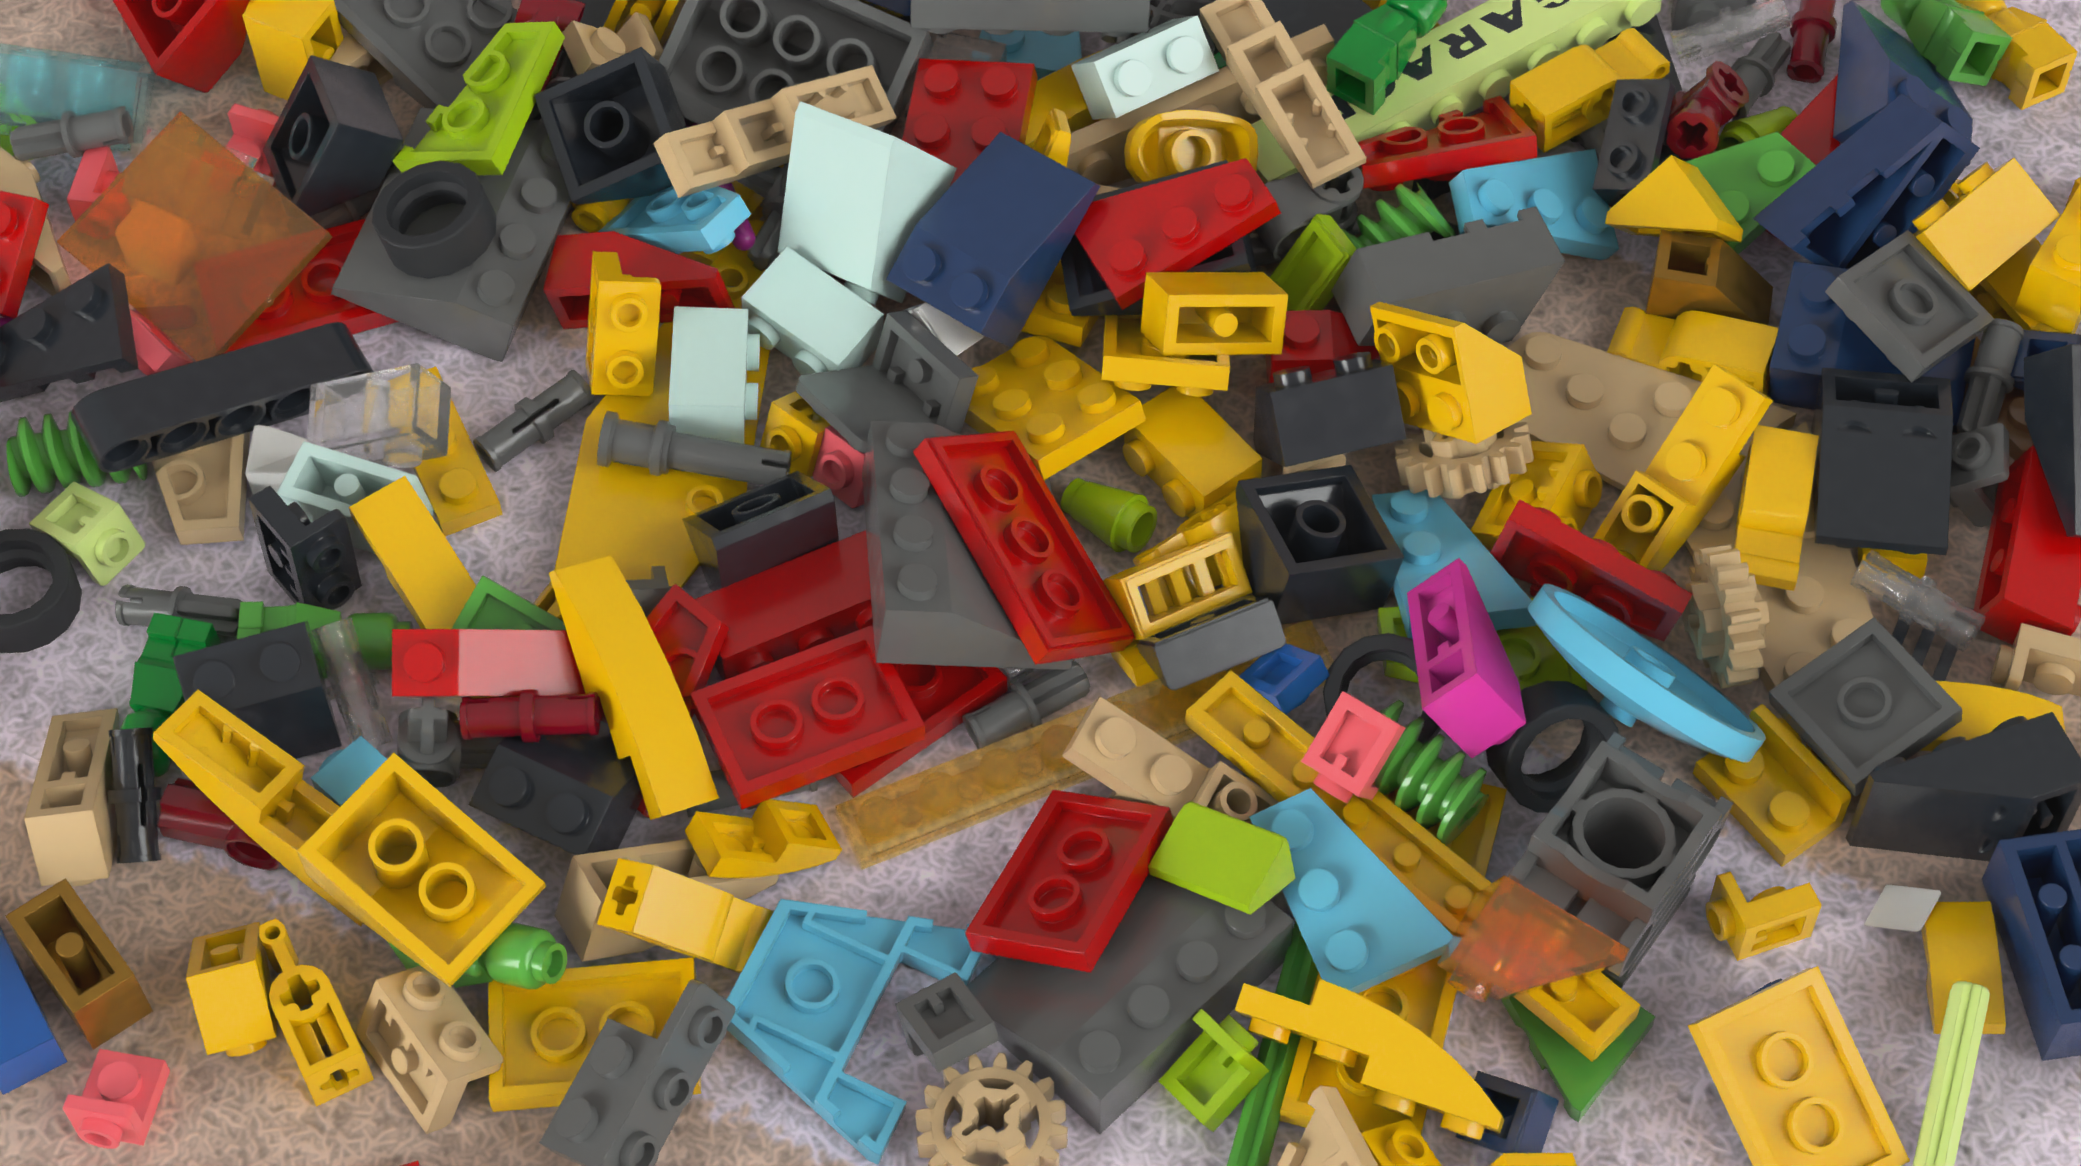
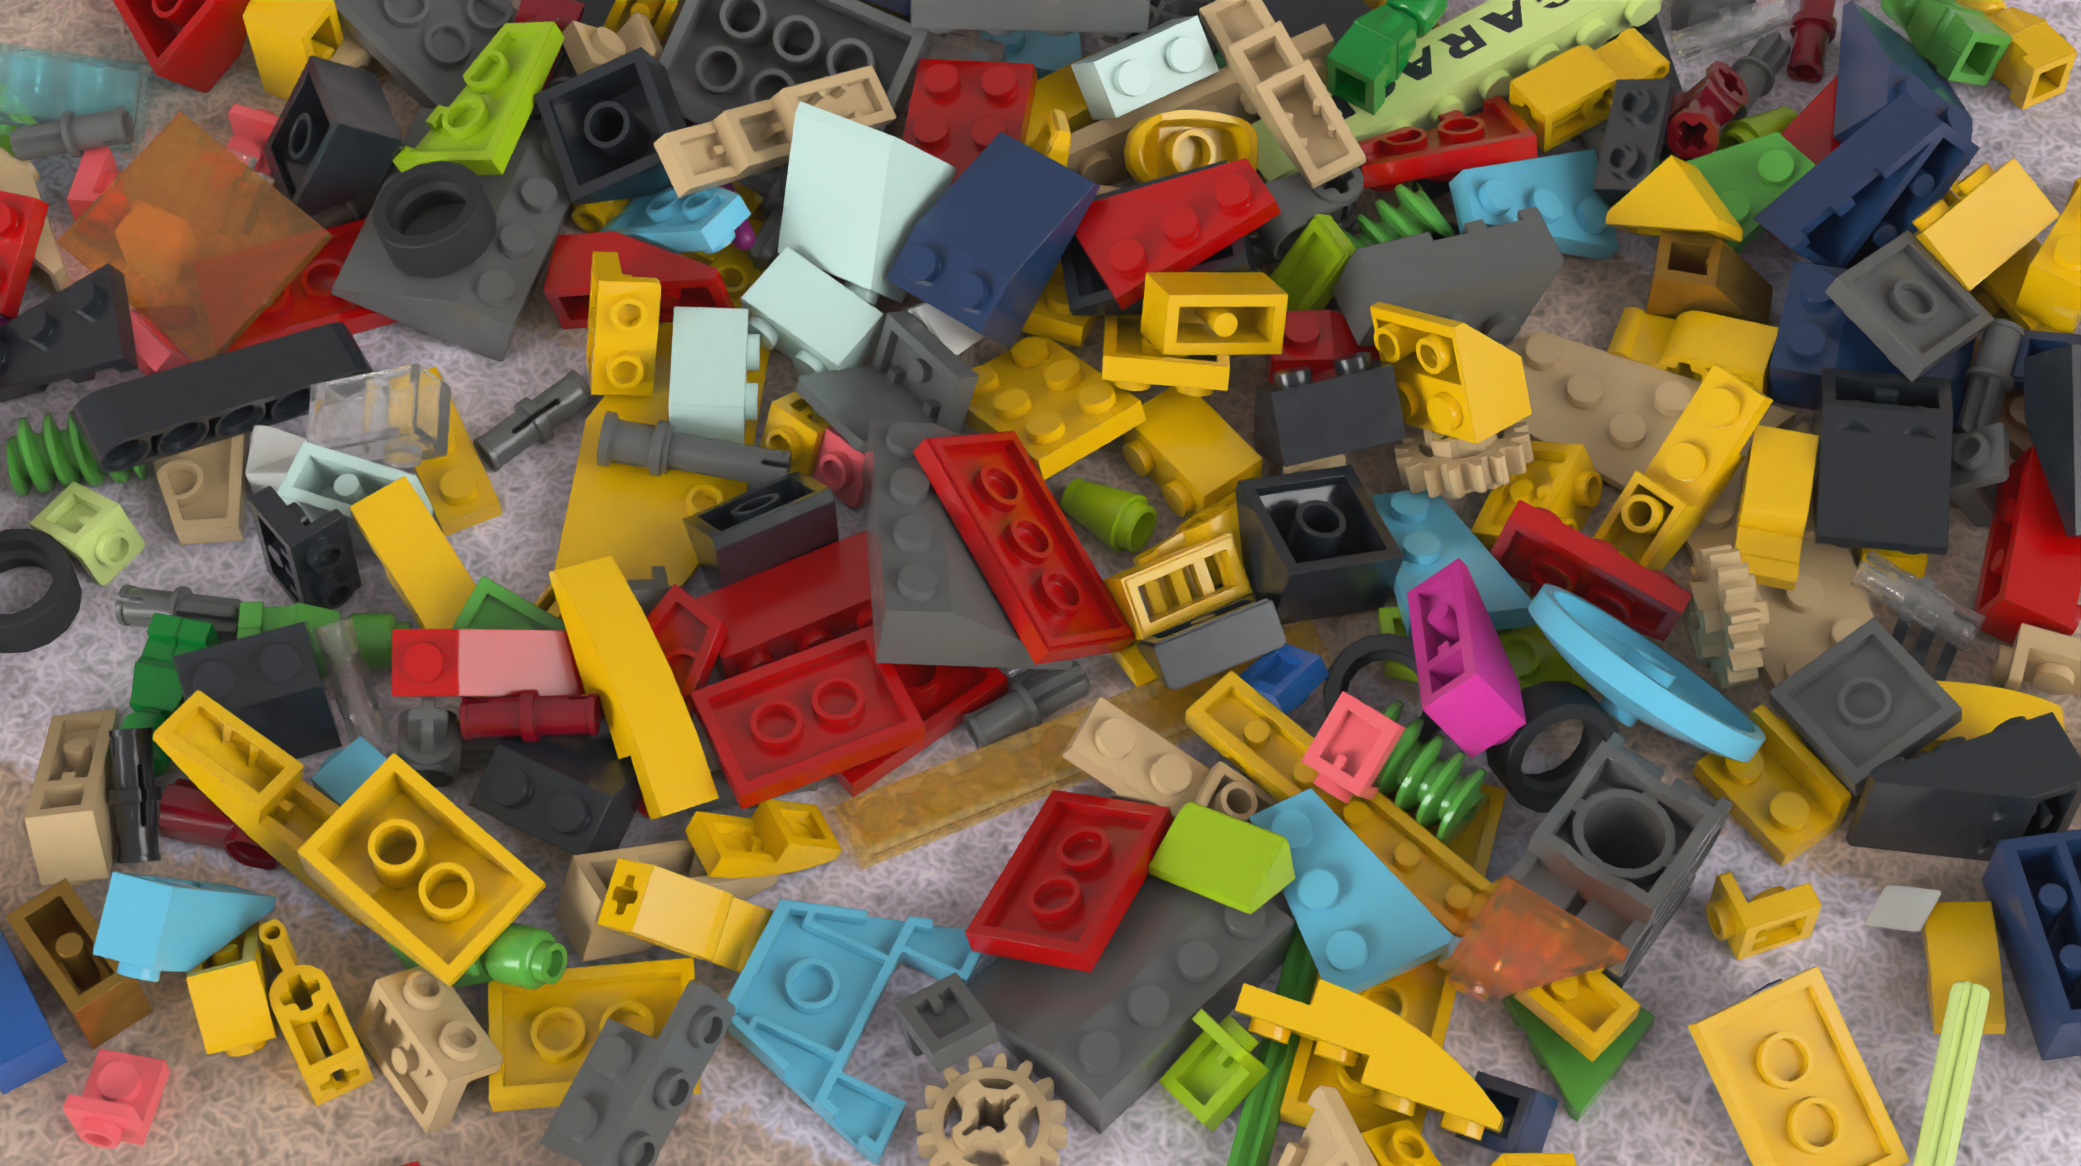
(172, 922): none -> medium azure slope

